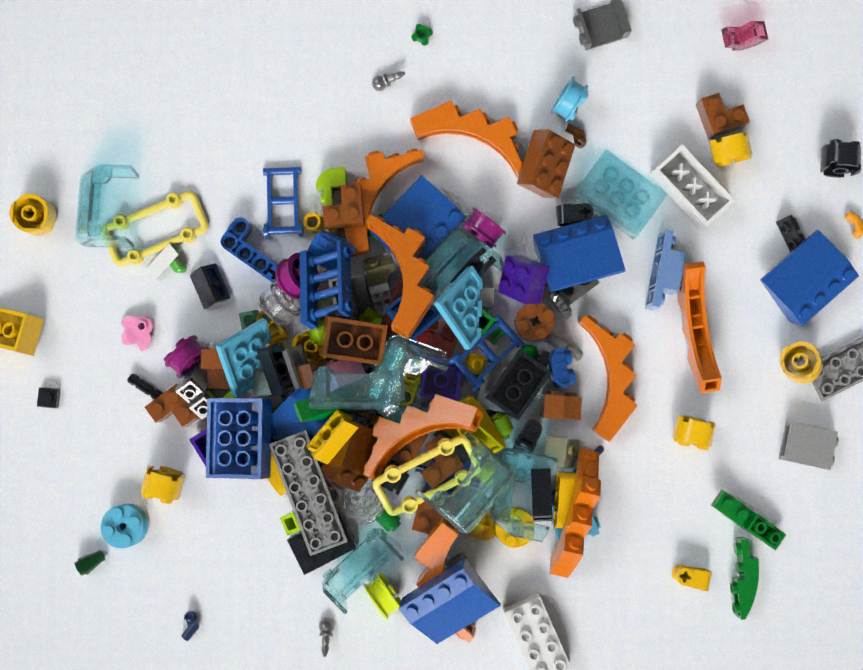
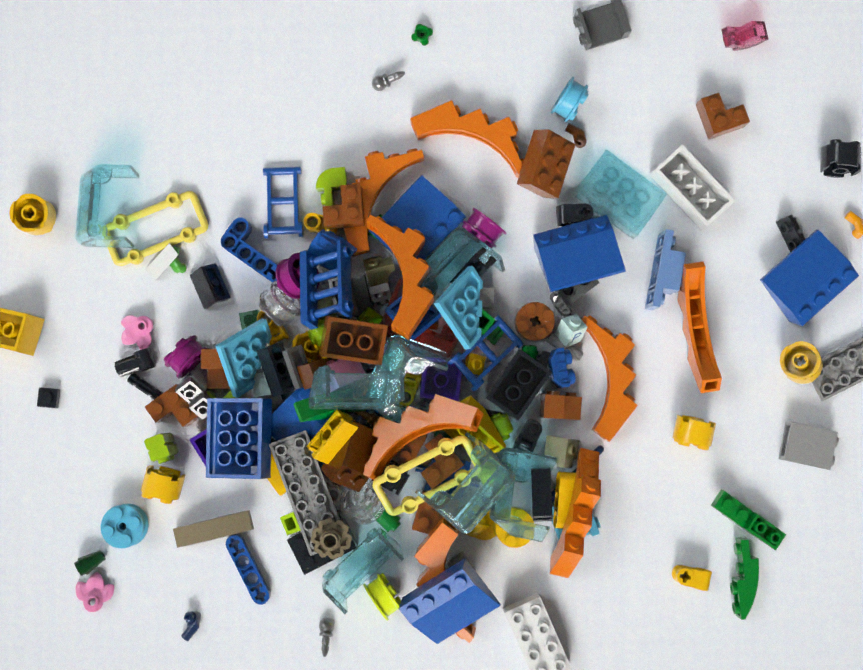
(95, 589): none -> bright pink plate
(140, 361): none -> black piece
(161, 447): none -> lime brick
(213, 528): none -> dark tan slope
(245, 570): none -> blue beam
(331, 538): none -> dark tan plant
(523, 279): dark purple brick -> none
(571, 330): none -> light aqua brick
(730, 148): yellow brick -> none

